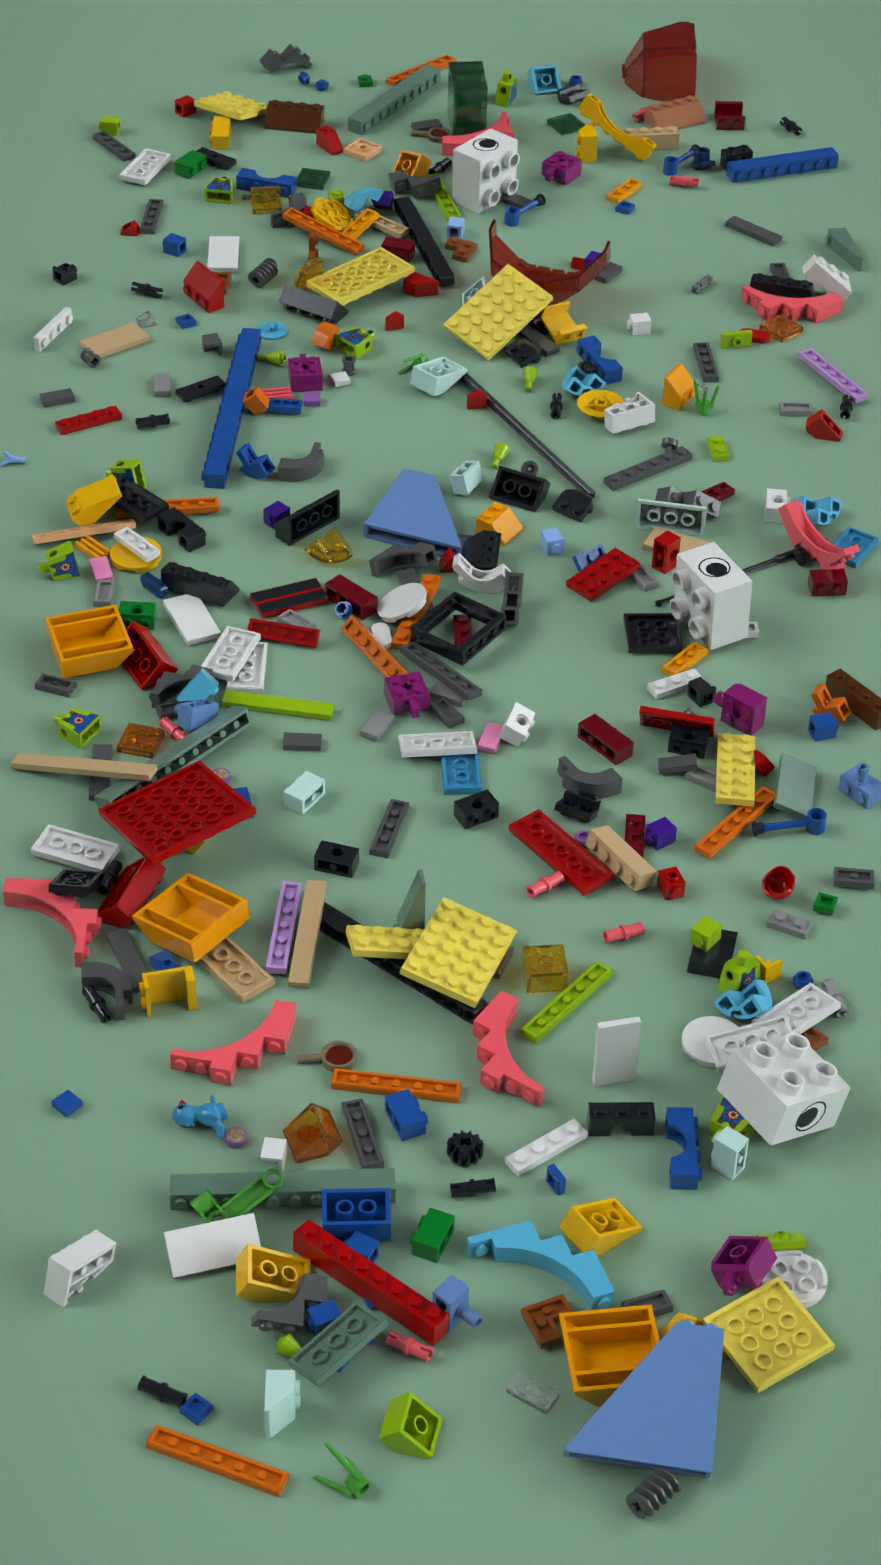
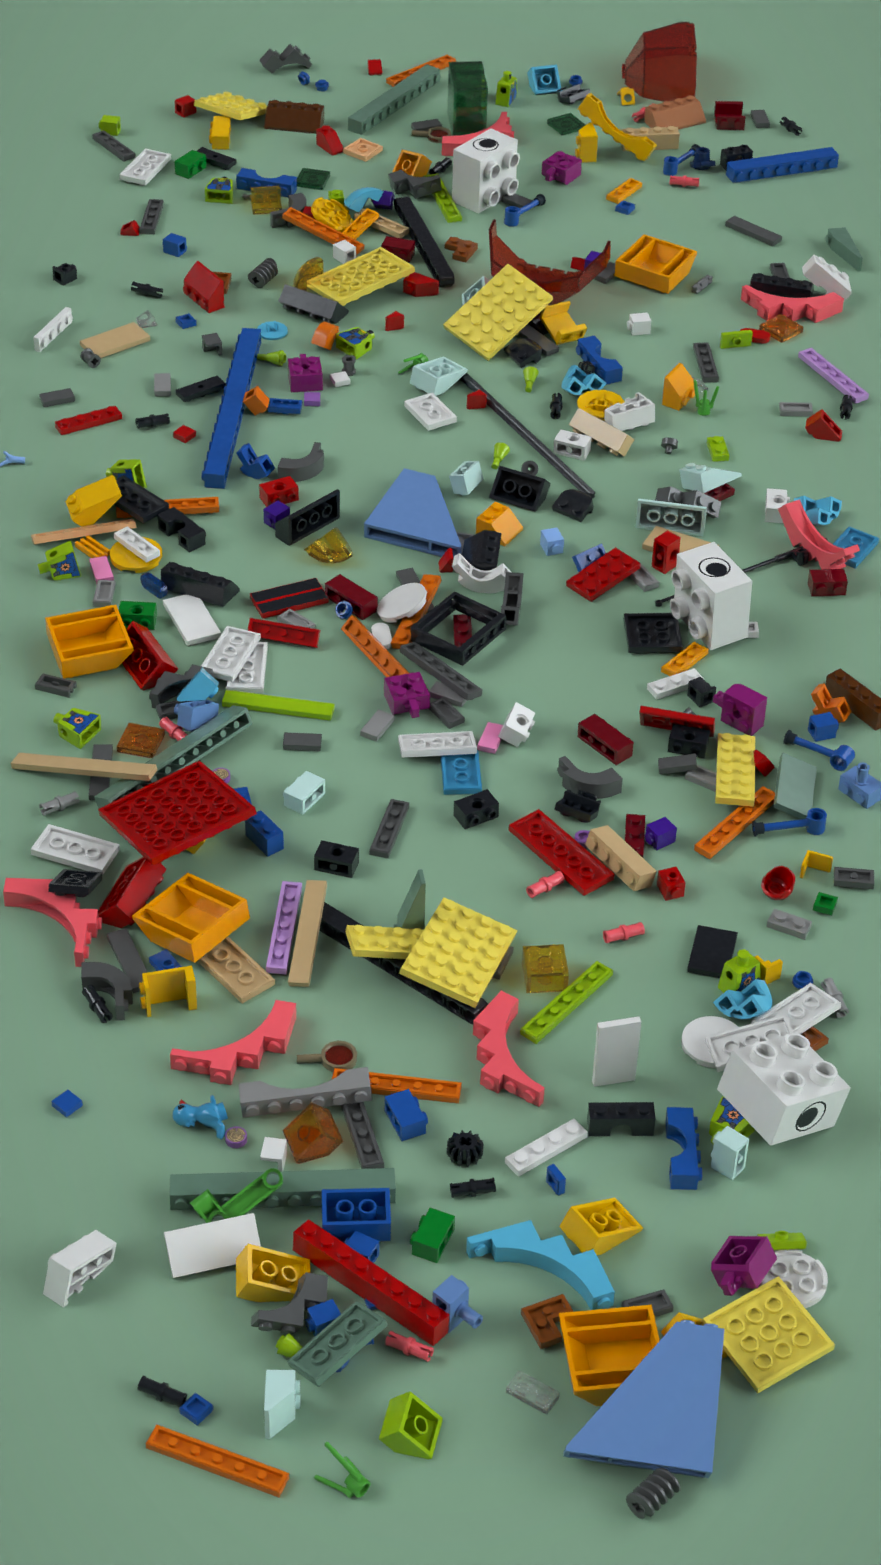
(59, 803): none -> light grey pin
(109, 877): black pin -> none
(184, 434): none -> red tile
(223, 254): white tile -> none
(264, 833): none -> blue brick
(279, 393): coral tile -> none
(280, 490): none -> red brick
(313, 241): dark orange plate -> none
(344, 251): none -> white brick
(347, 1088): none -> light grey arch
(365, 80): green plate -> none
(374, 67): none -> red slope
(395, 557): dark grey arch -> none
(430, 411): none -> white plate
(455, 227): light blue brick -> none
(572, 445): none -> white brick
(601, 432): none -> tan brick
(626, 91): none -> yellow bracket
(647, 468): dark grey plate -> none
(655, 263): none -> light orange slope
(704, 477): none -> light aqua slope
(705, 933): lime brick -> none
(760, 118): none -> dark grey tile
(816, 861): none -> yellow bracket
(839, 758): none -> blue piece

